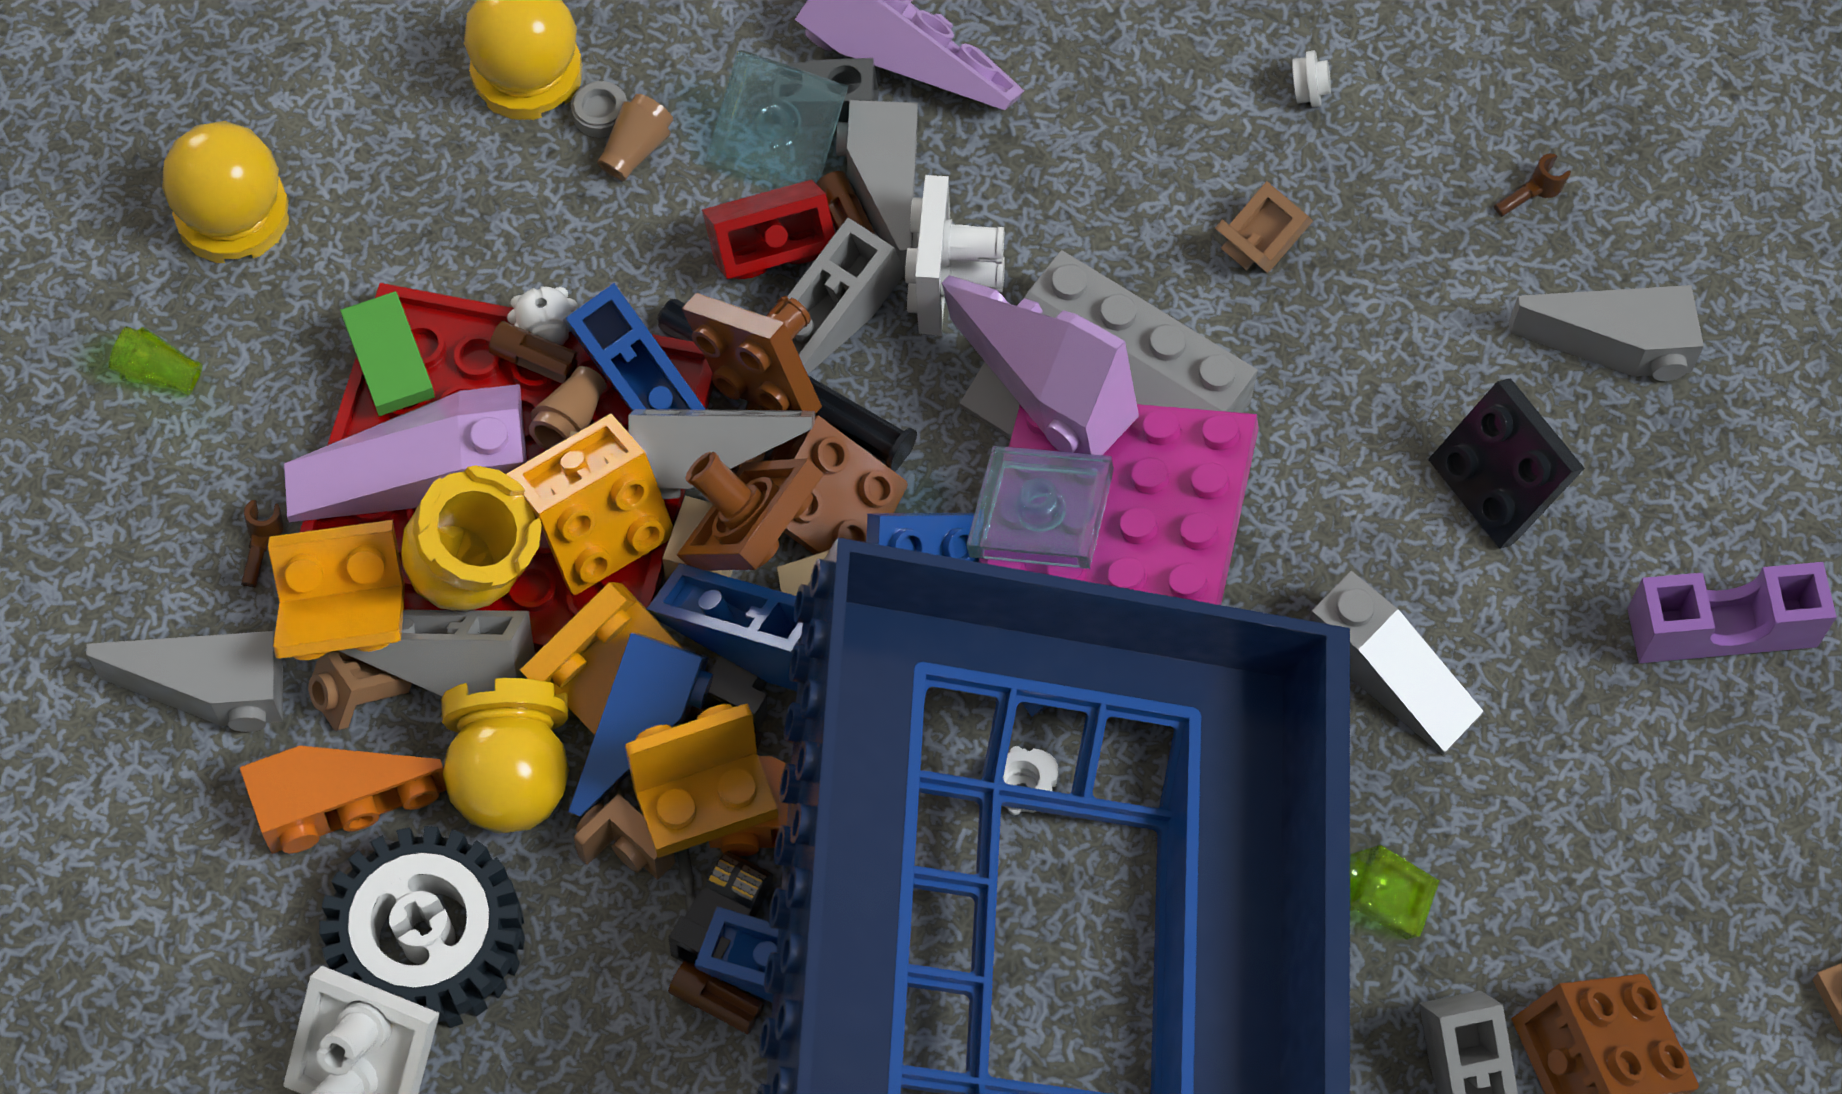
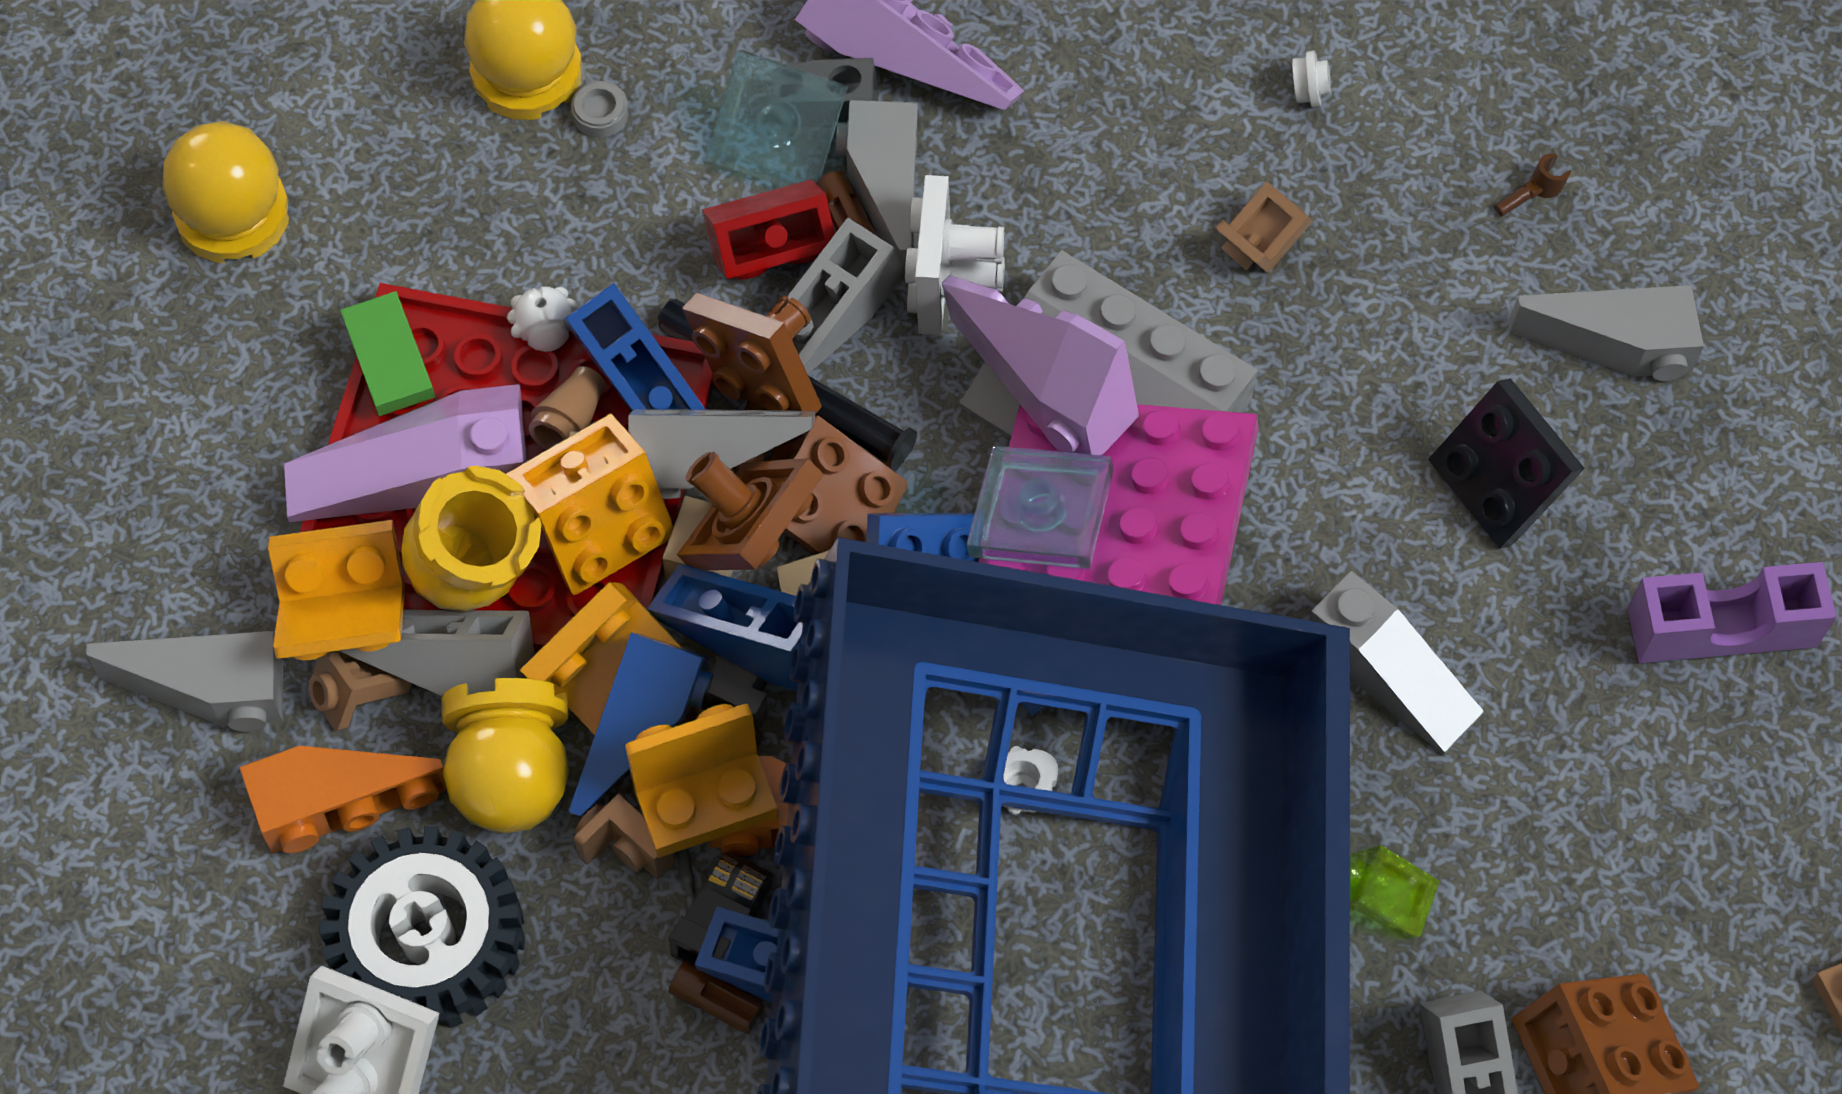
(151, 361): clear neon green cone -> none
(259, 533): reddish brown hand -> none
(533, 352): reddish brown piece -> none
(635, 135): medium nougat cone -> none

